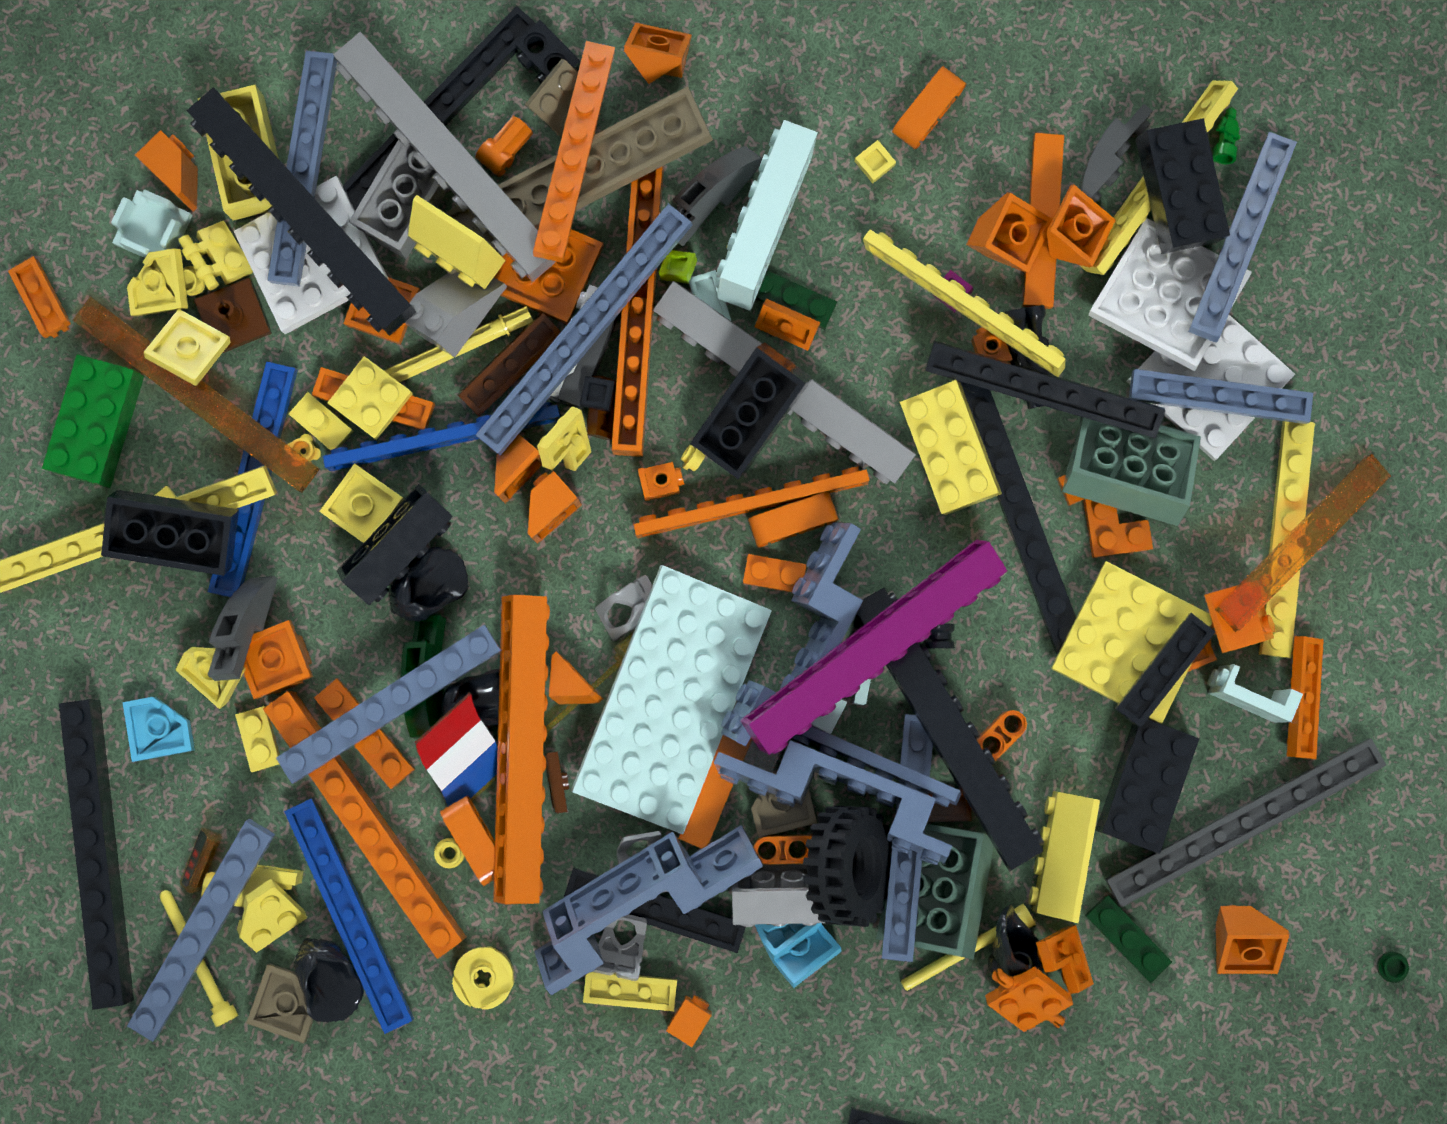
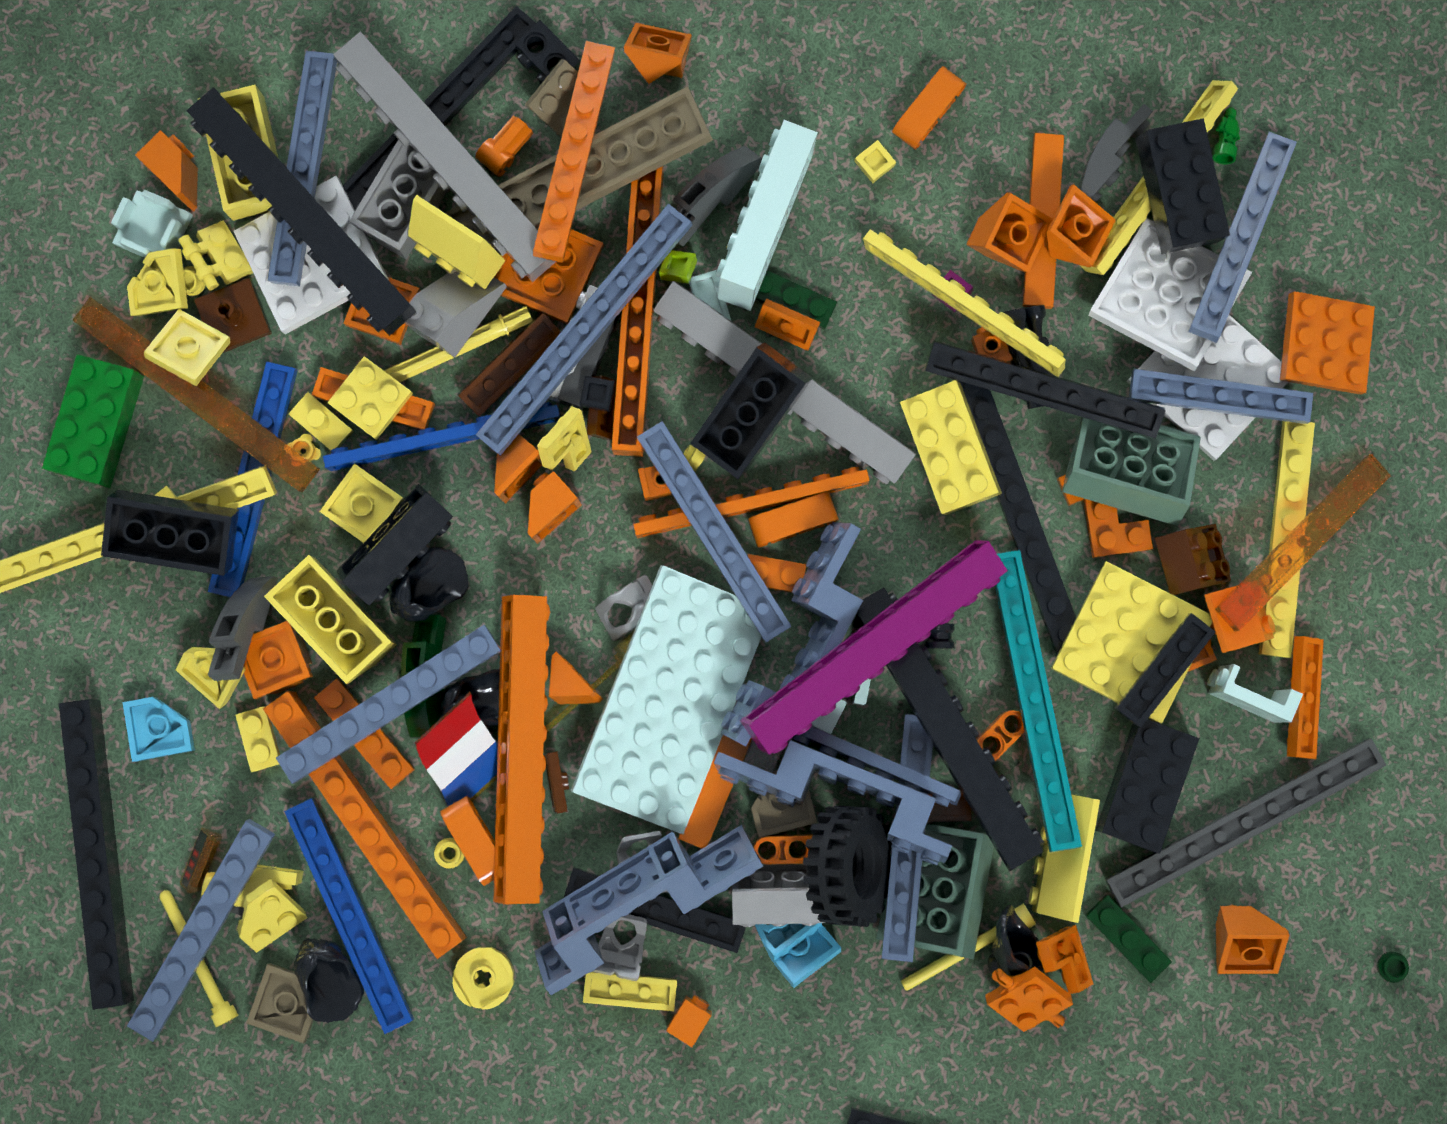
(40, 298): orange hinge -> none
(330, 620): none -> light yellow slope
(713, 531): none -> sand blue plate
(1036, 706): none -> teal plate
(1193, 559): none -> reddish brown slope
(1327, 343): none -> orange plate

